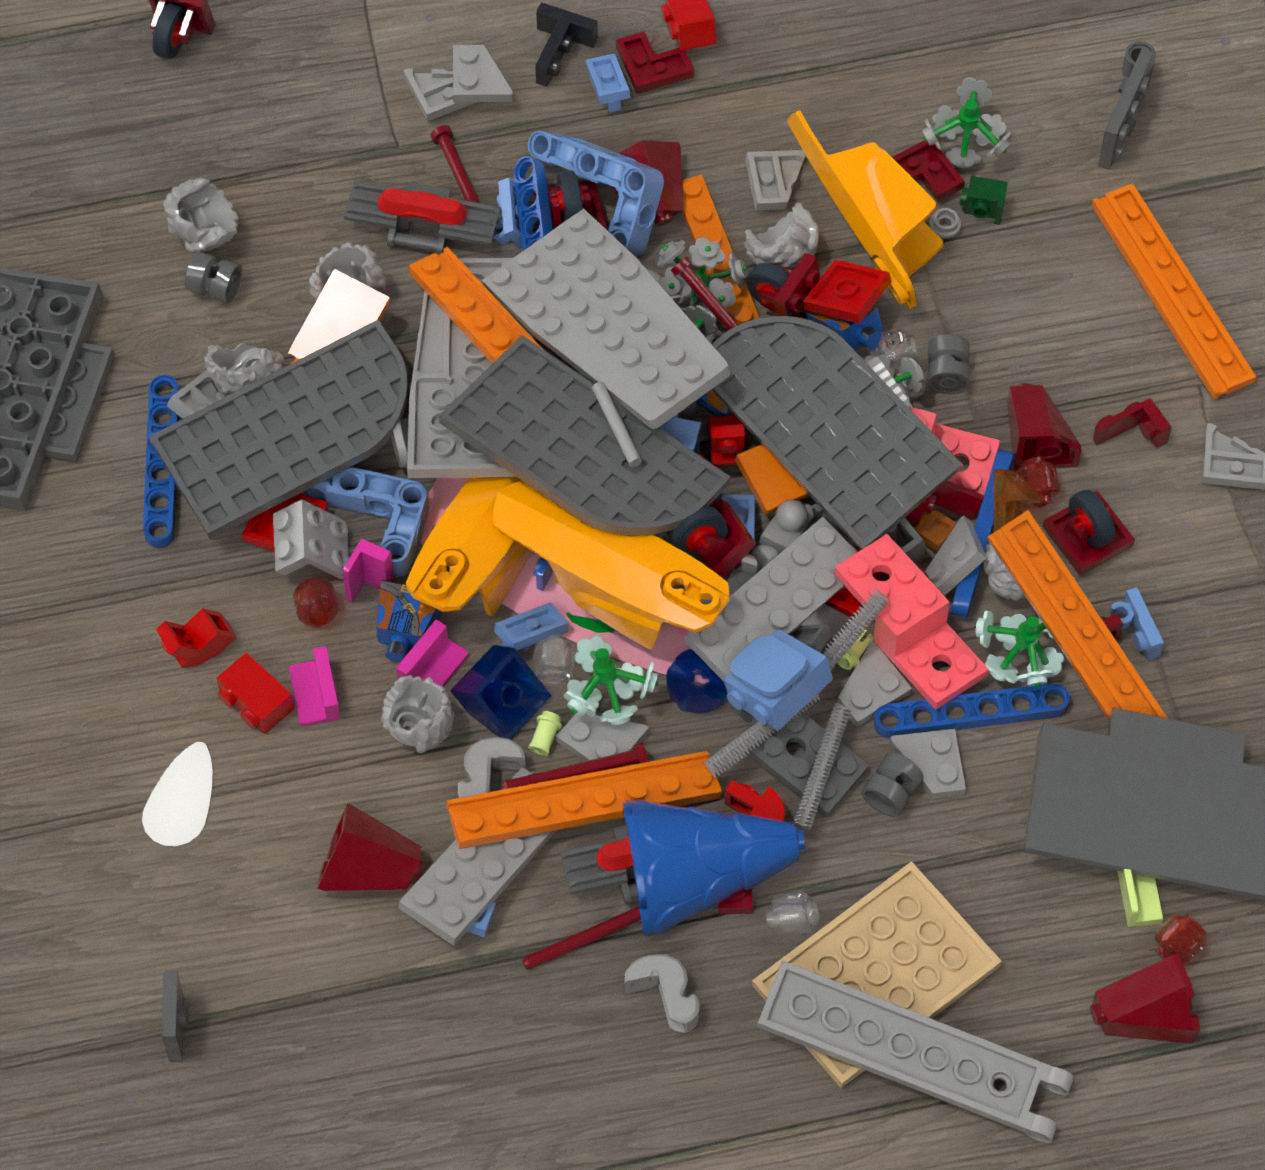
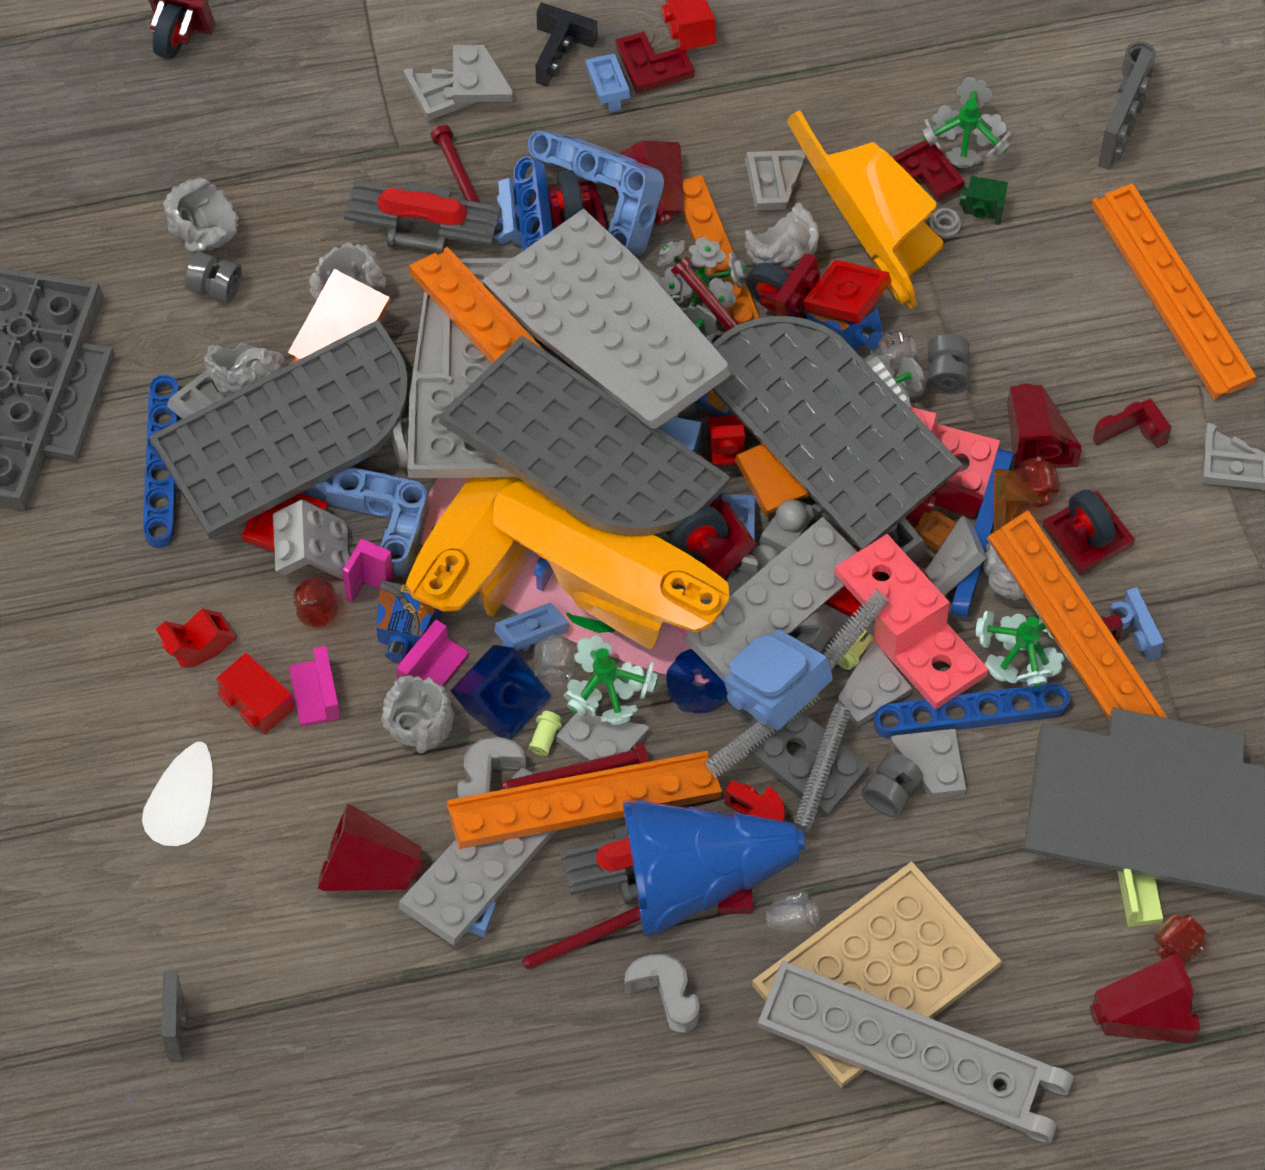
(616, 424): light grey bar -> none

